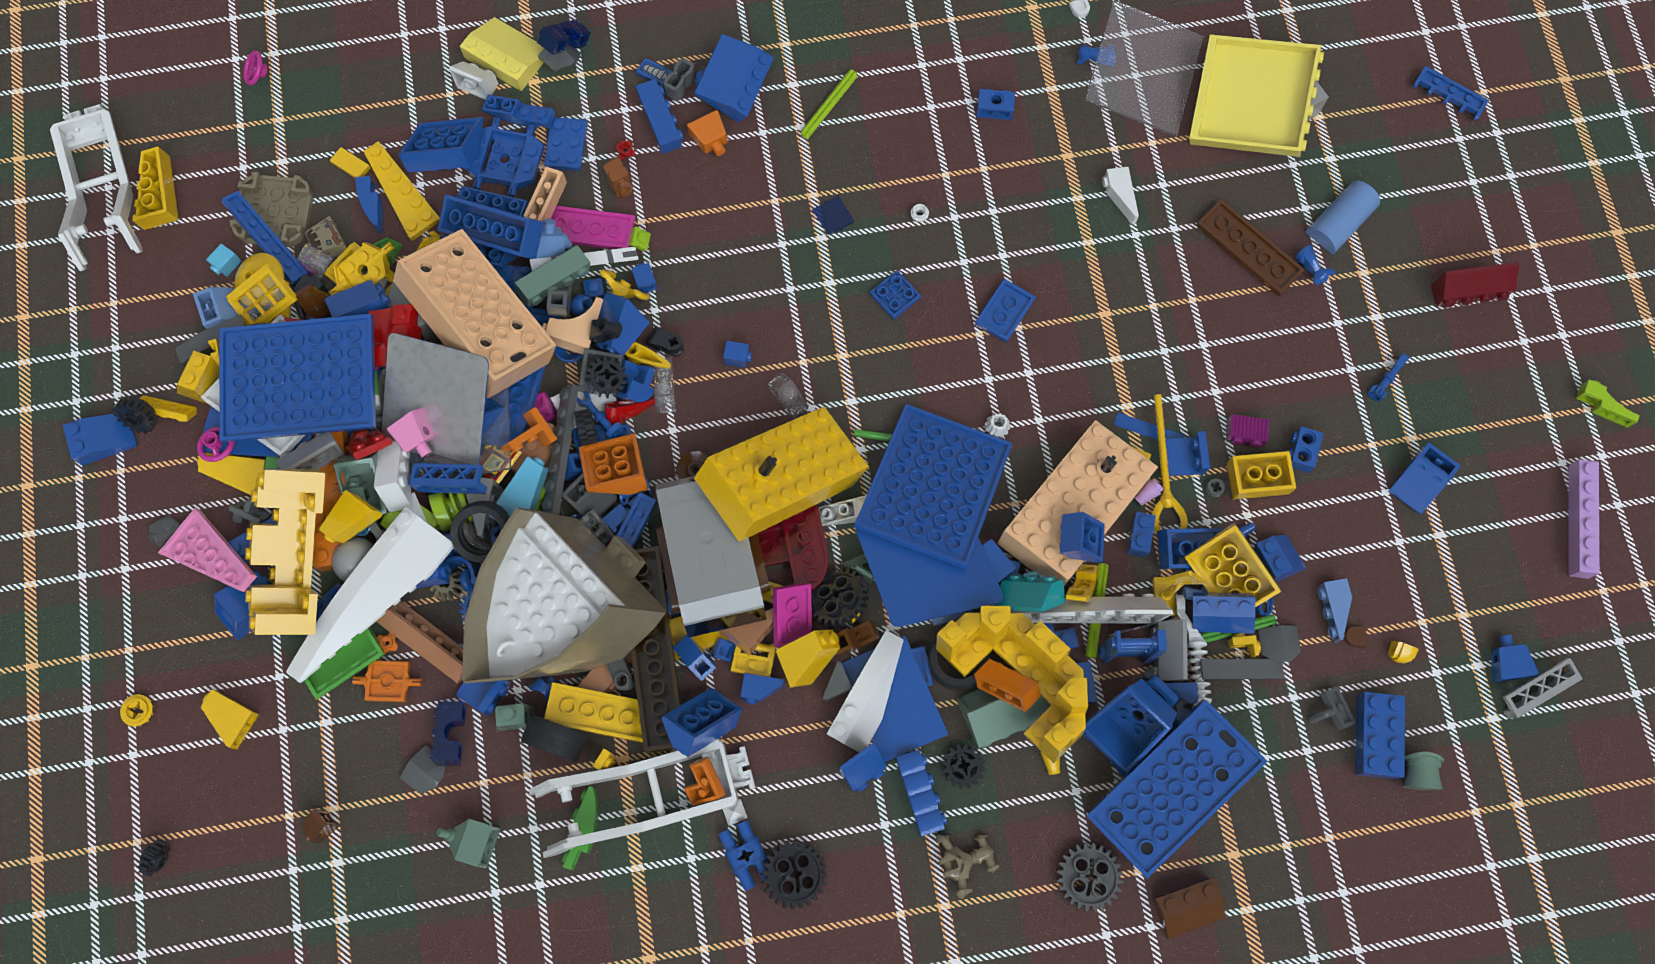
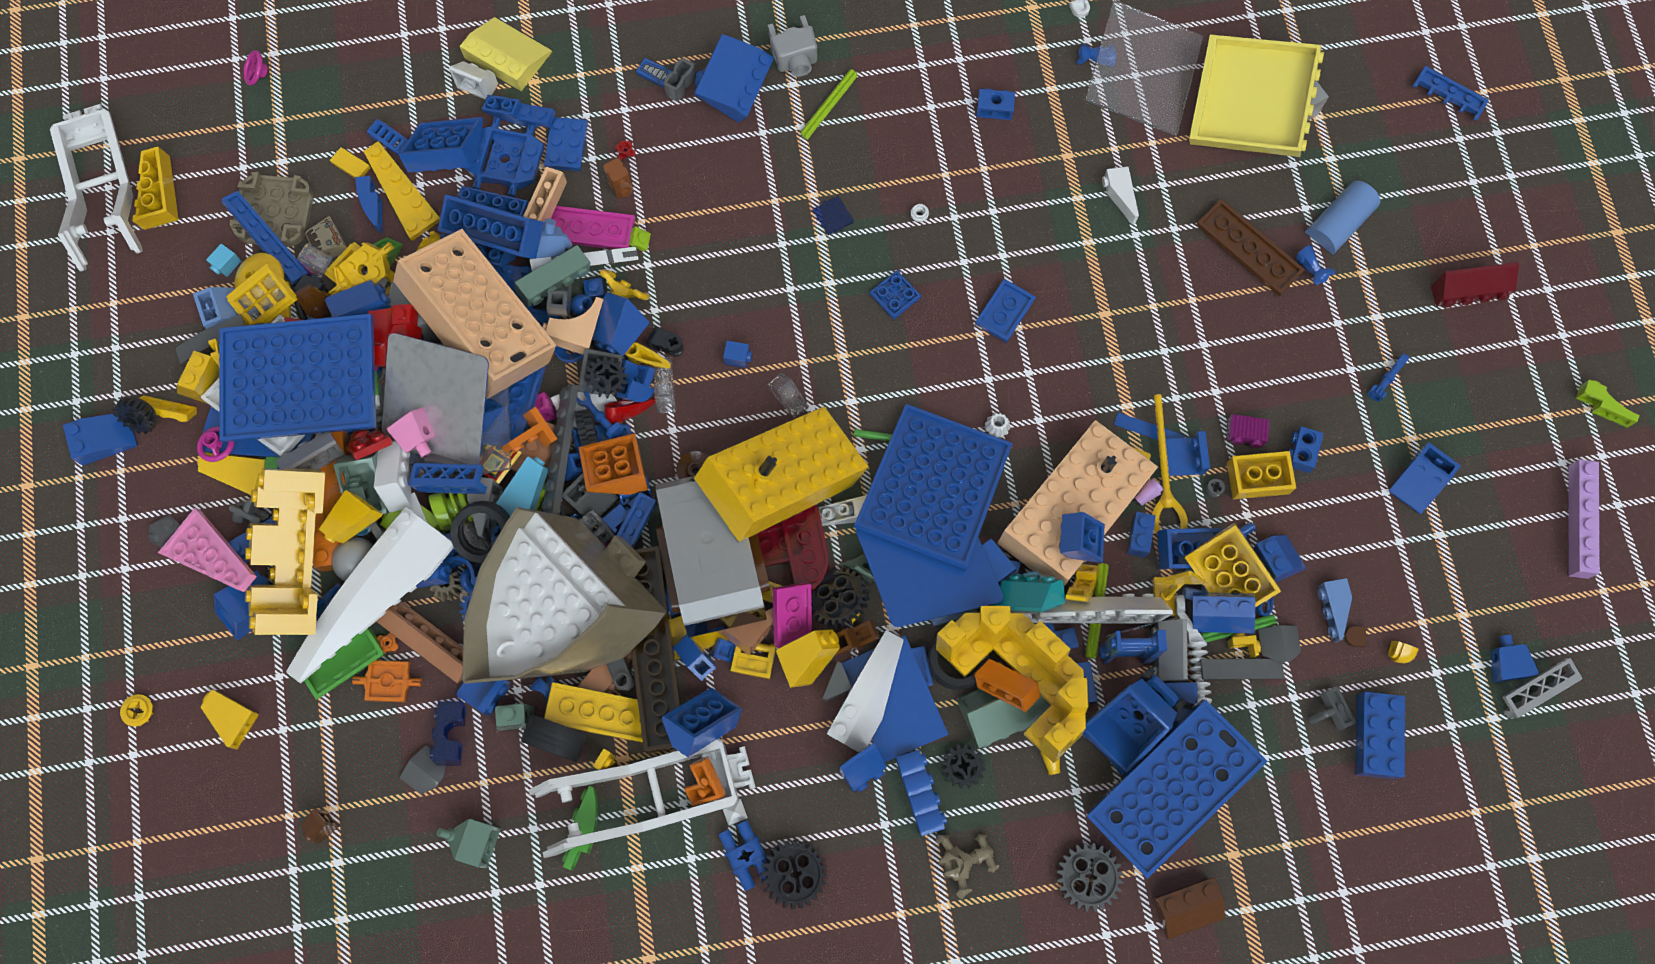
(154, 857): black gear -> none
(379, 128): none -> blue slope
(557, 36): clear blue arch -> none
(560, 60): dark grey slope -> none
(604, 330): black piece -> none
(644, 278): blue brick -> none
(659, 117): blue brick -> none
(709, 133): orange torso -> none
(758, 688): blue slope -> none
(794, 48): none -> light grey piece
(1423, 771): sand green hat -> none

